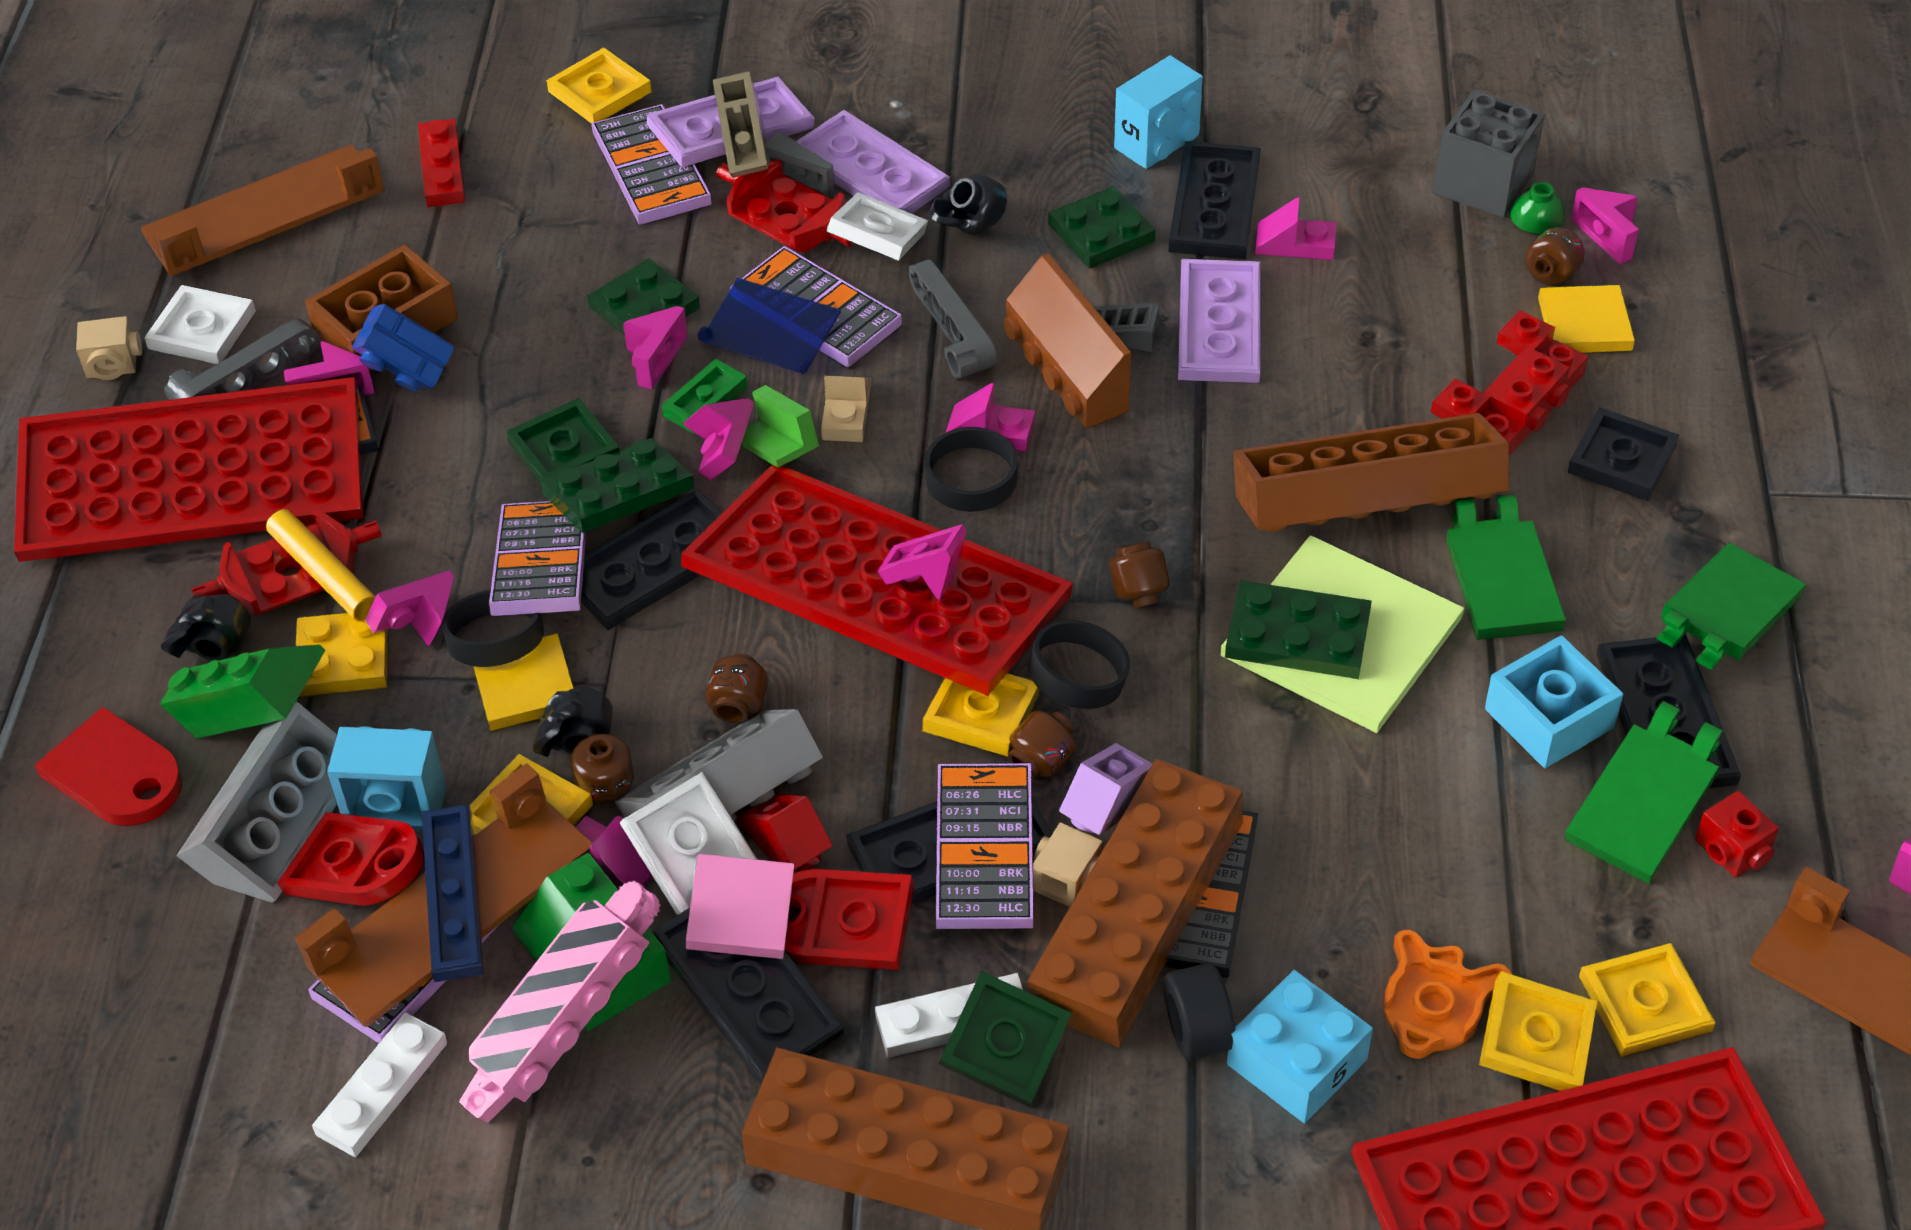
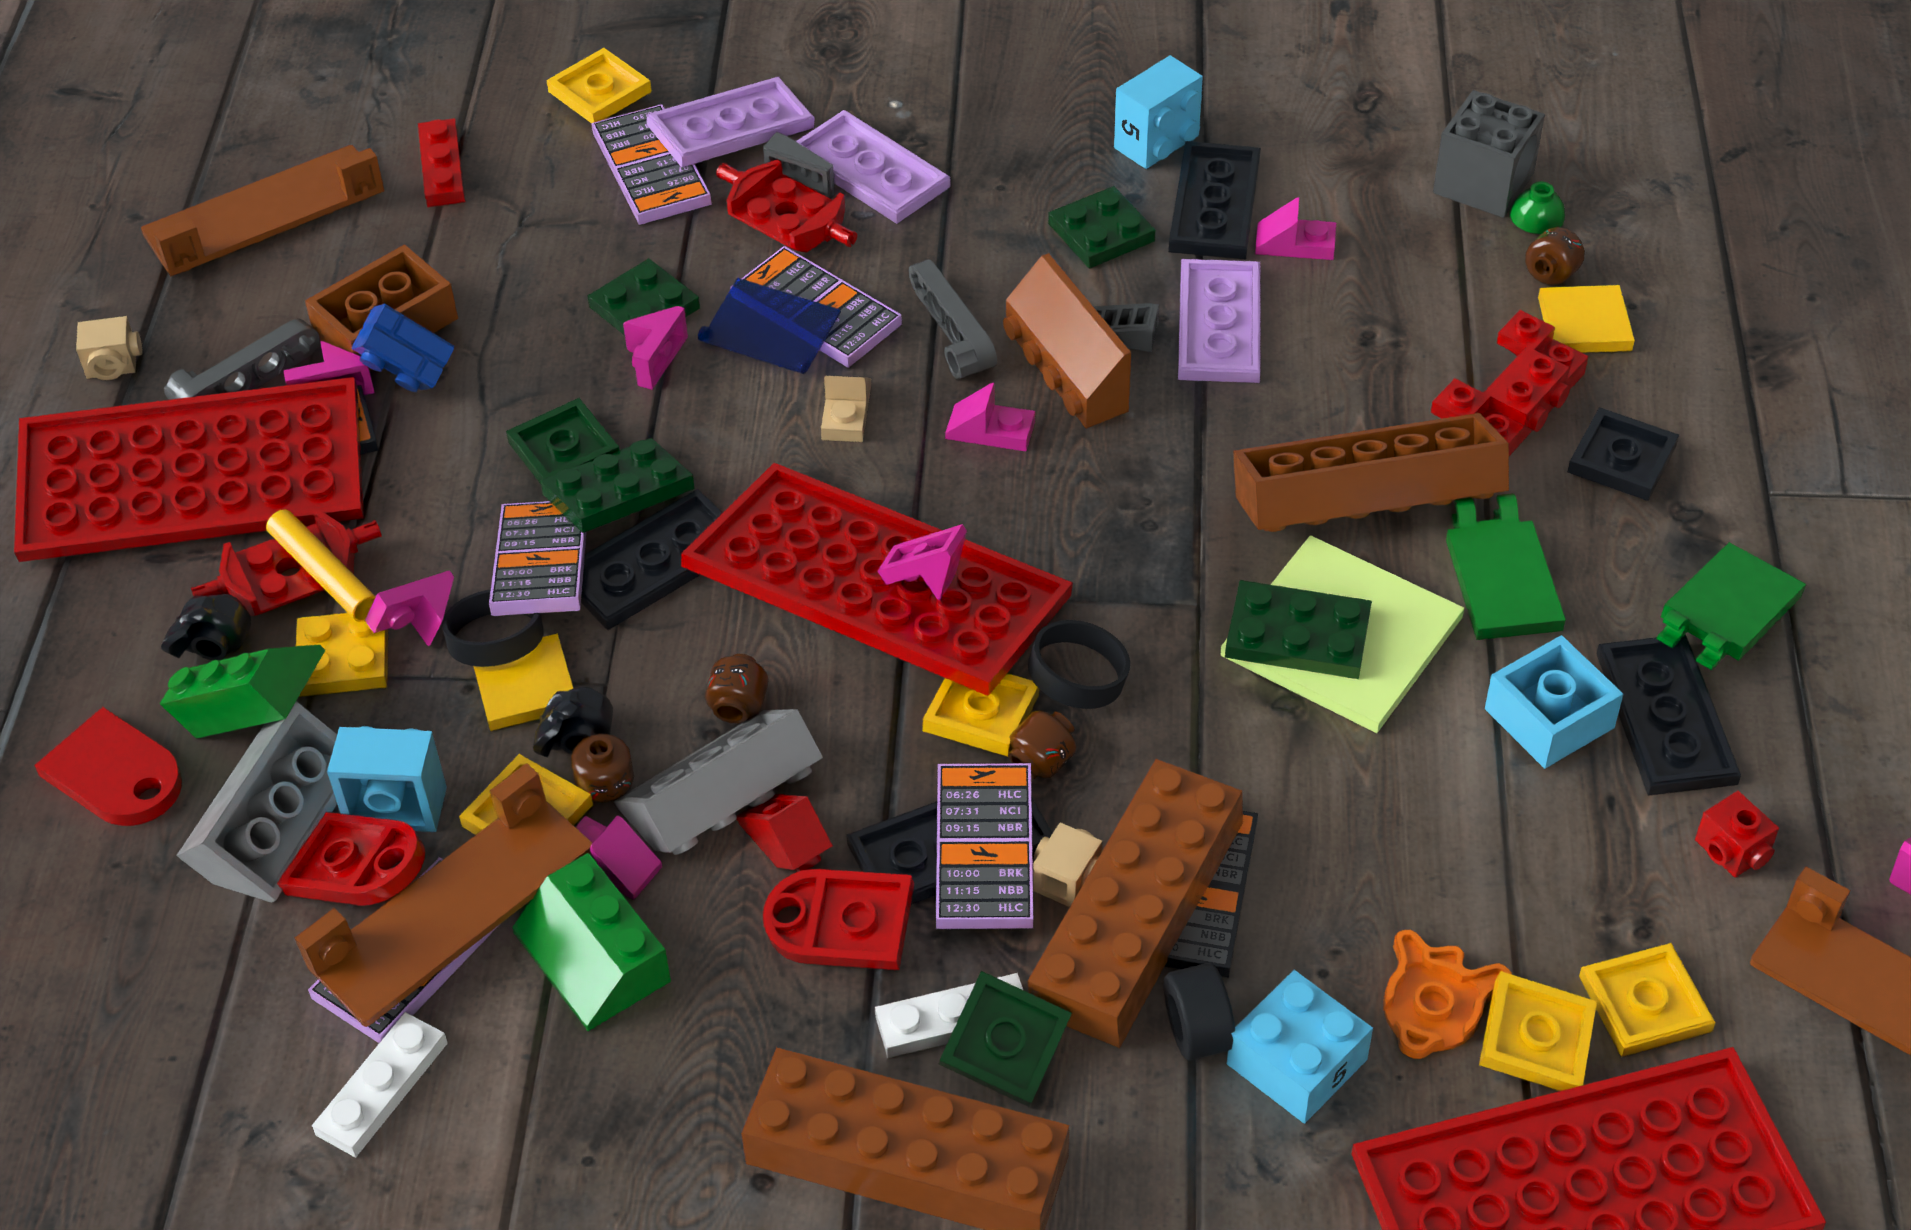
(200, 324): white tile -> none
(452, 893): dark blue tile -> none
(558, 999): bright pink hinge -> none
(679, 828): white tile -> none
(712, 385): green plate -> none
(723, 430): dark pink slope -> none
(740, 906): bright pink tile -> none
(741, 124): dark tan slope -> none
(752, 999): black tile -> none
(783, 428): bright green panel -> none
(877, 226): white tile -> none
(971, 204): black head -> none
(971, 438): black tyre -> none
(1104, 788): lavender brick -> none
(1139, 573): reddish brown head -> none
(1607, 220): dark pink slope -> none
(1646, 795): green tile -> none

